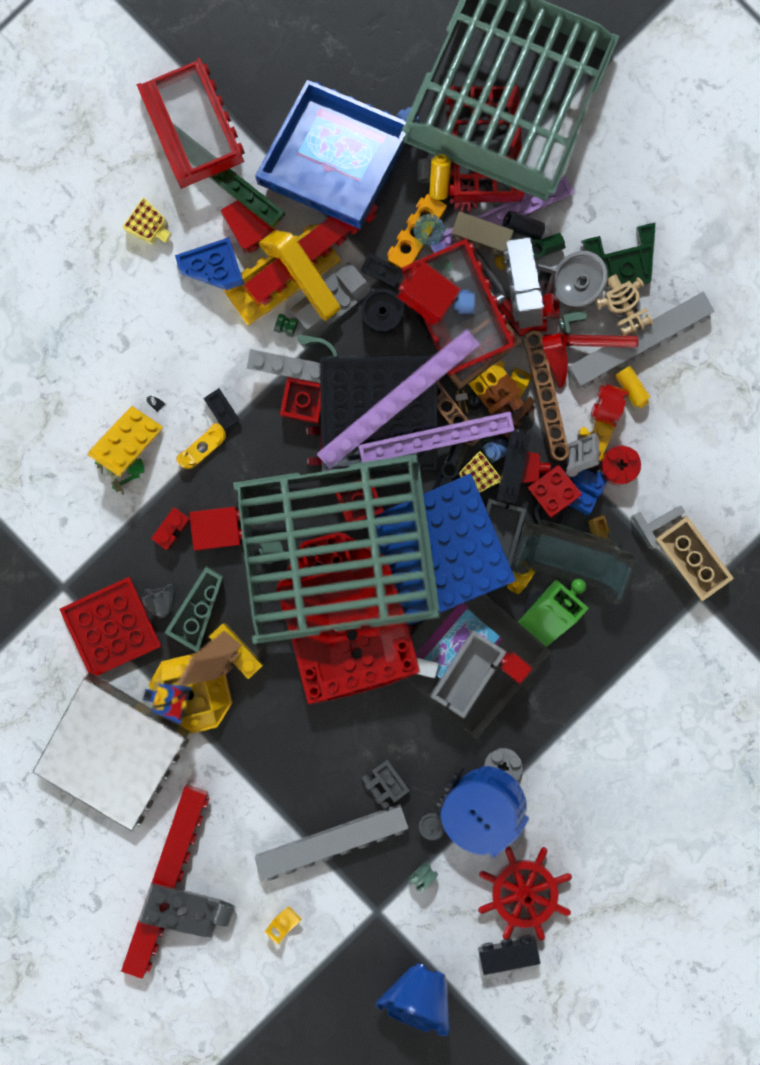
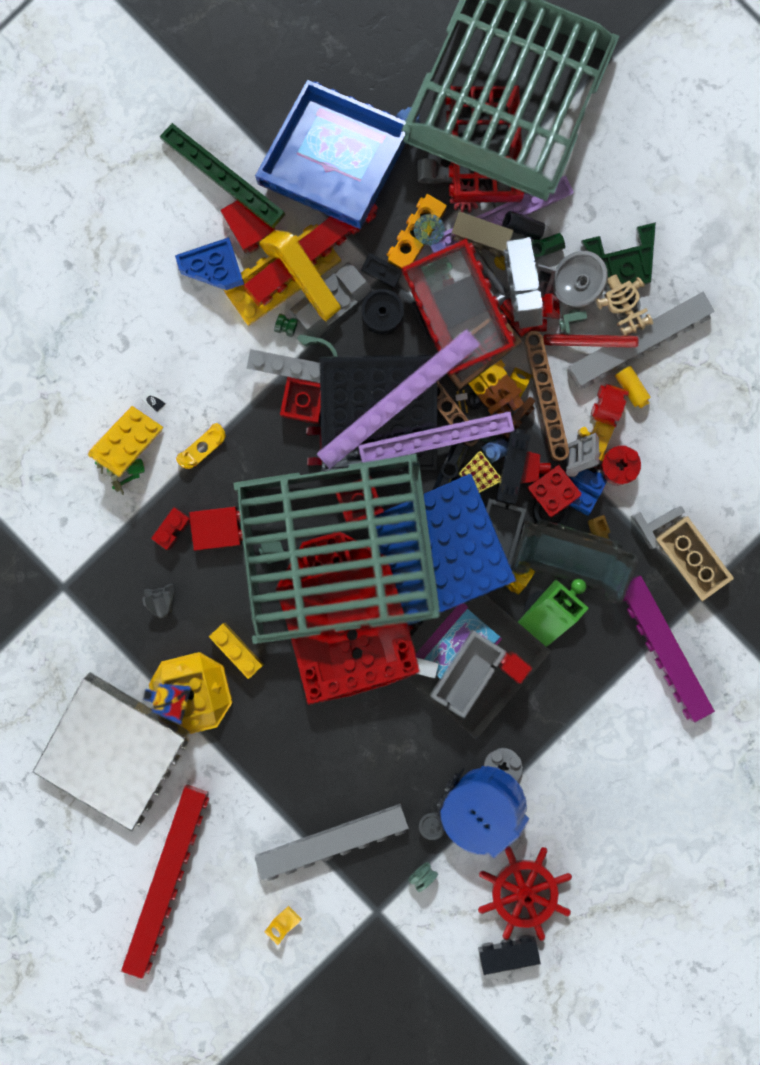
(110, 627): red plate -> none
(147, 223): light yellow torso -> none
(191, 123): window -> none
(193, 615): sand green wedge -> none
(211, 660): medium nougat slope -> none
(215, 911): dark grey hinge -> none
(221, 409): black plate -> none
(389, 780): dark grey plate -> none
(419, 1000): blue cone -> none
(428, 292): red brick -> none
(439, 177): yellow brick -> none
(465, 302): medium blue plate -> none
(556, 353): red piece -> none
(667, 651): none -> magenta brick

